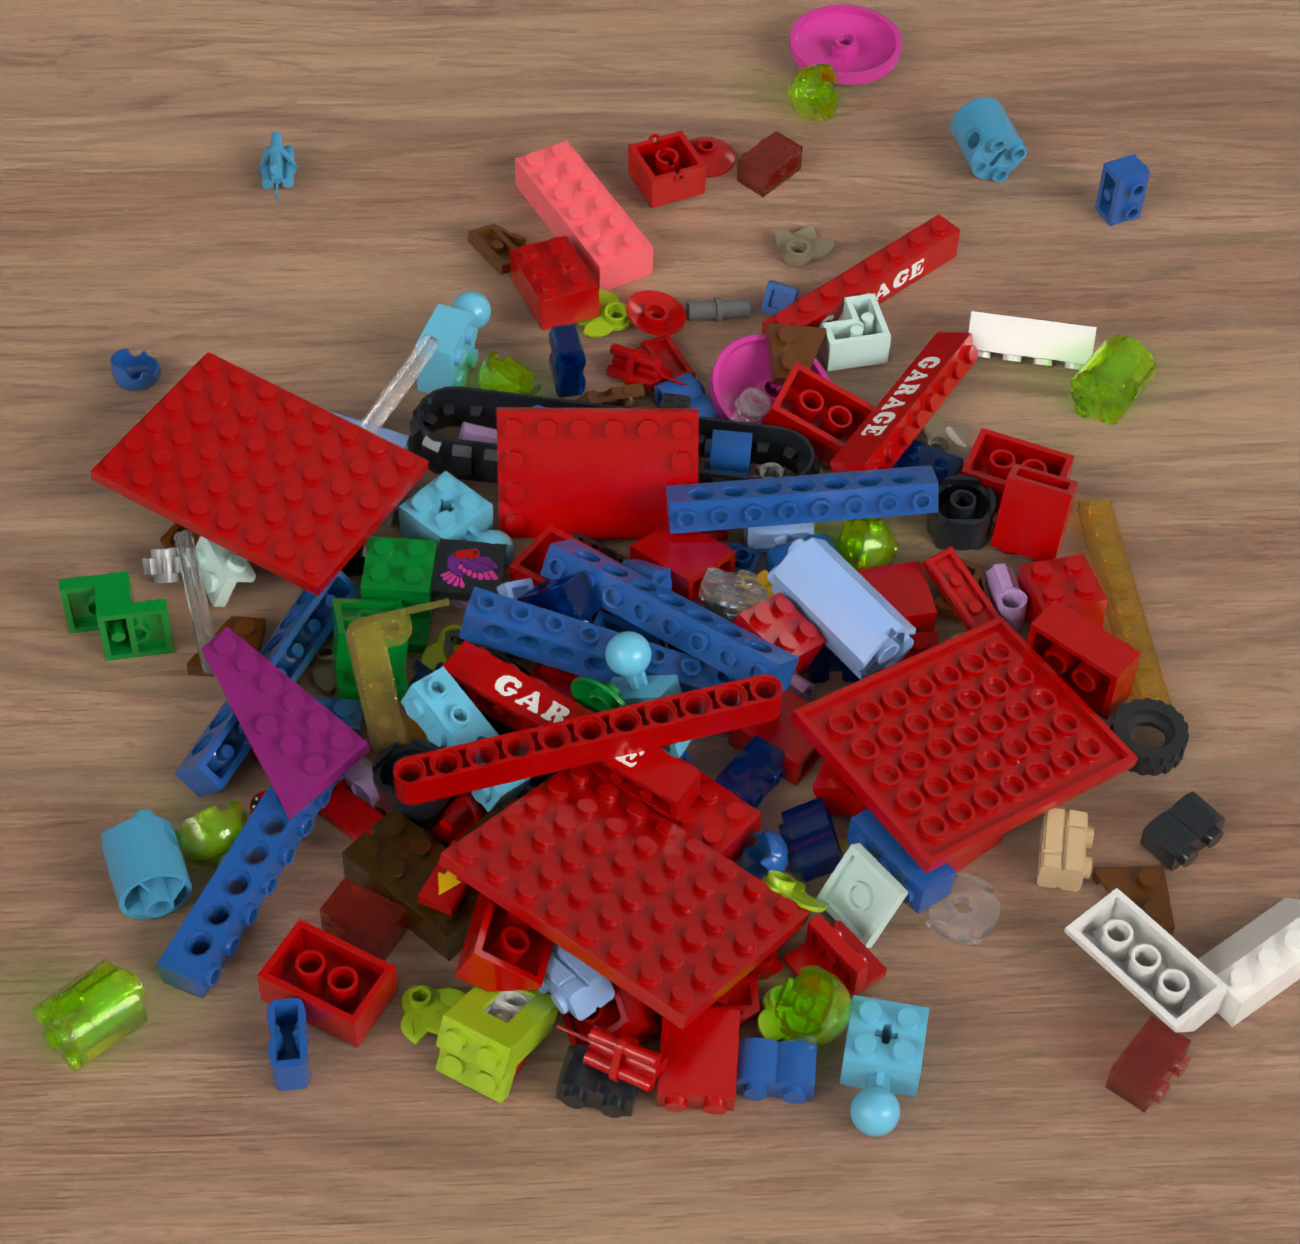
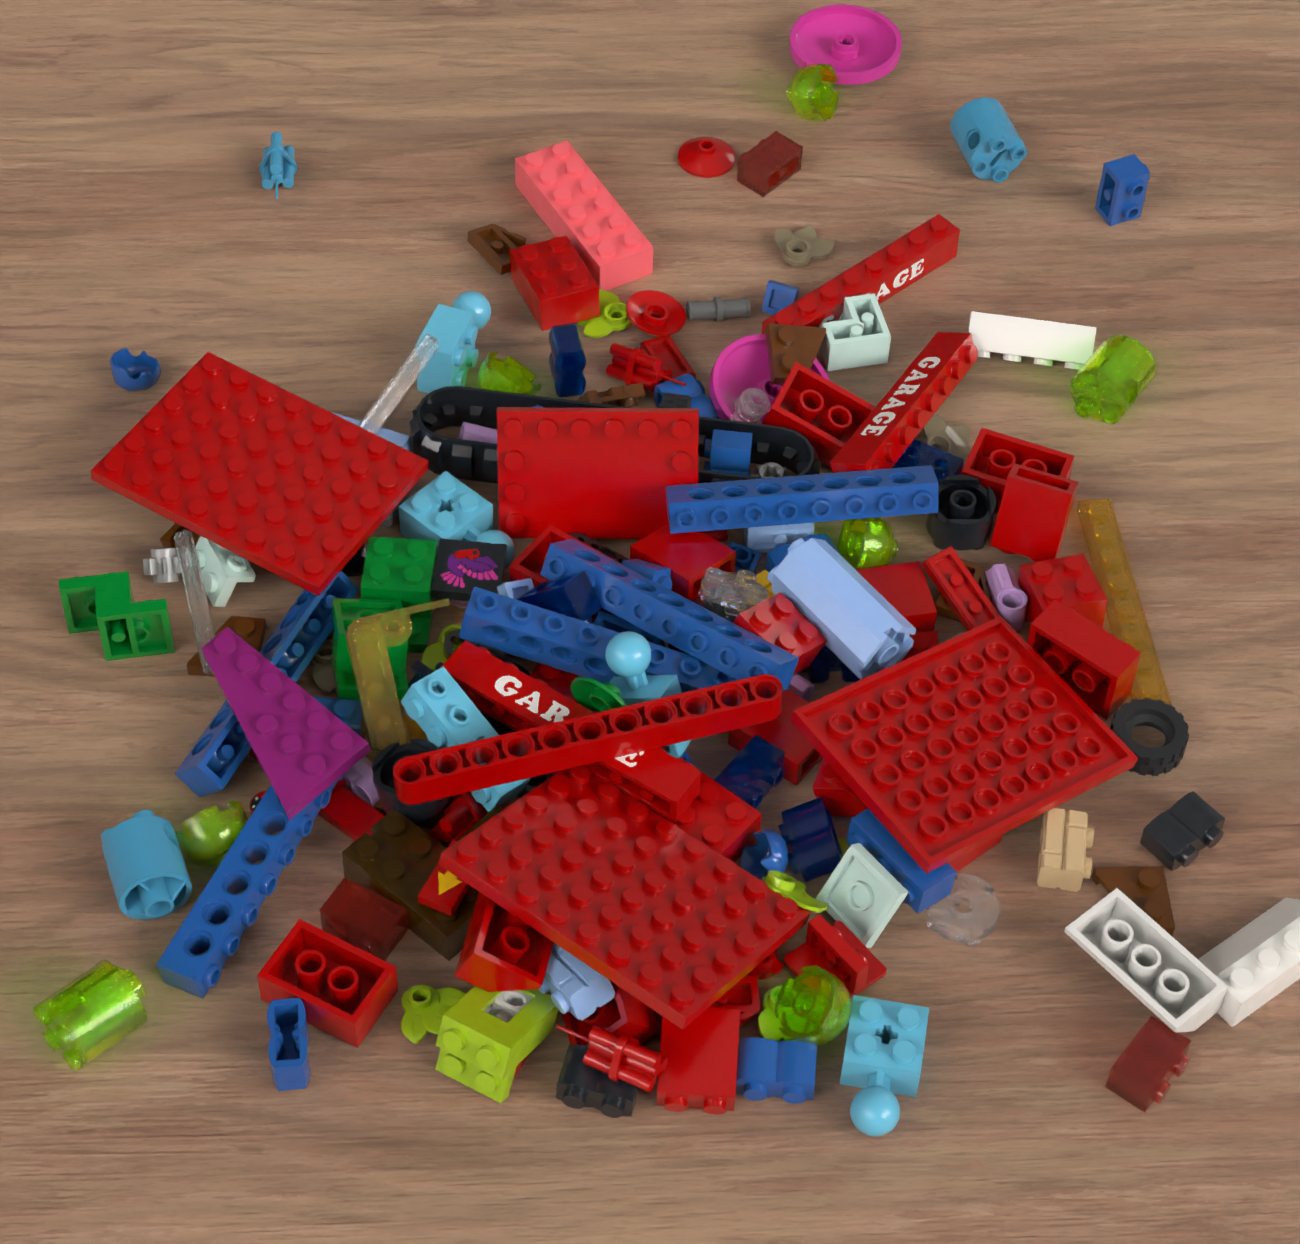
(666, 169): red brick -> none

